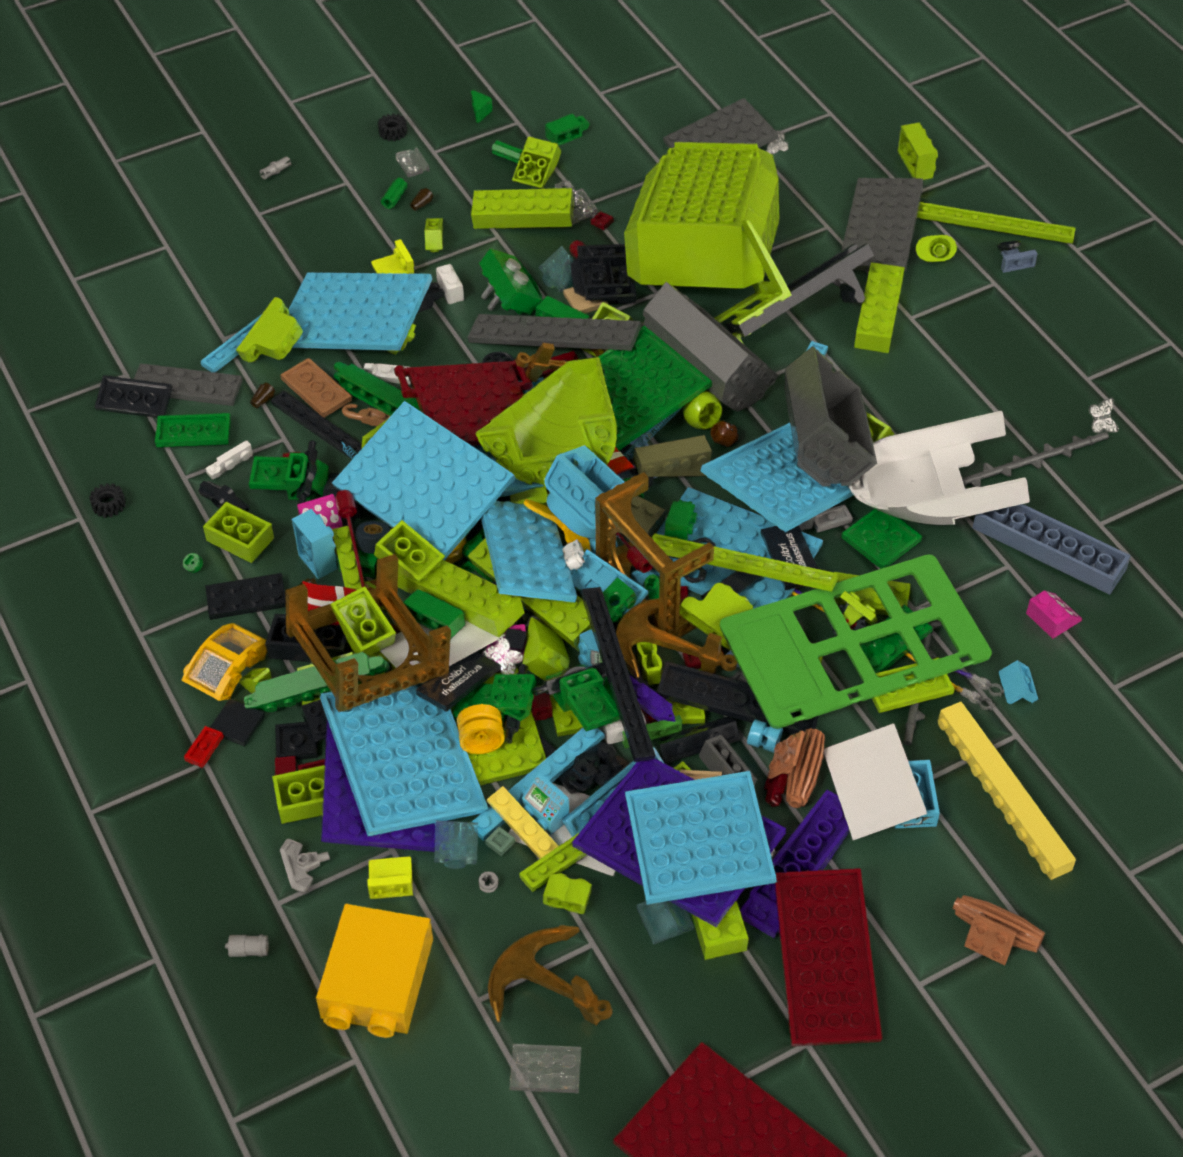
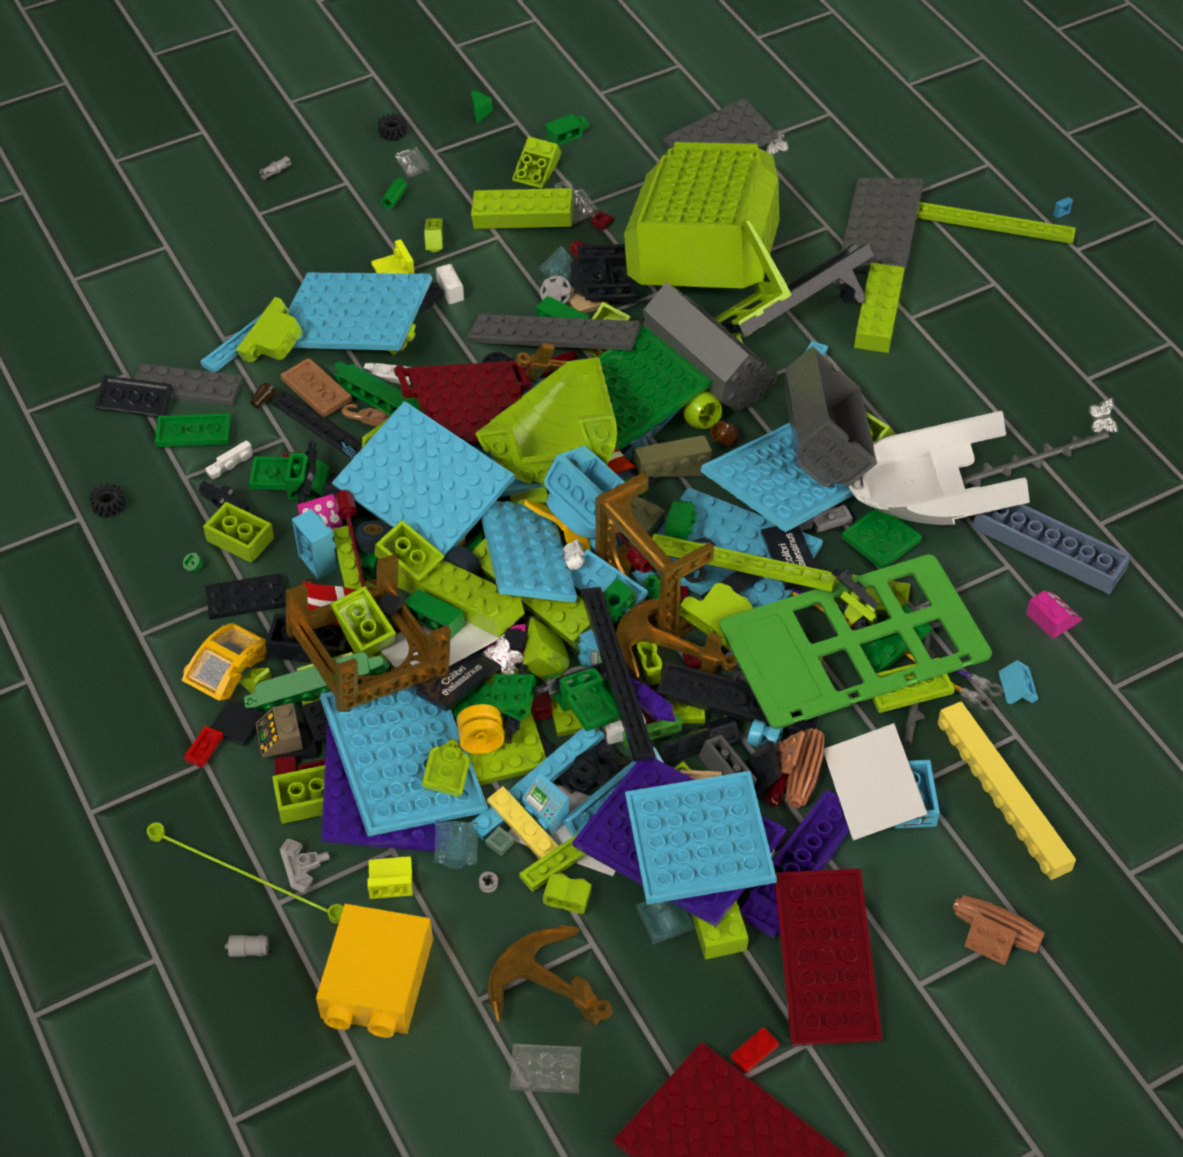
(157, 833): none -> lime piece
(279, 731): none -> dark tan slope
(390, 604): none -> black tile
(422, 198): dark brown cone -> none
(446, 769): none -> lime tile
(464, 559): none -> black wheel
(506, 151): green axle -> none
(510, 281): green piece -> none
(556, 289): none -> light grey wheel
(754, 1050): none -> red plate
(764, 767): none -> black tile
(857, 588): none -> black hinge
(917, 151): lime brick -> none
(936, 248): lime piece -> none
(1014, 259): sand blue piece -> none
(1063, 207): none -> dark azure tile

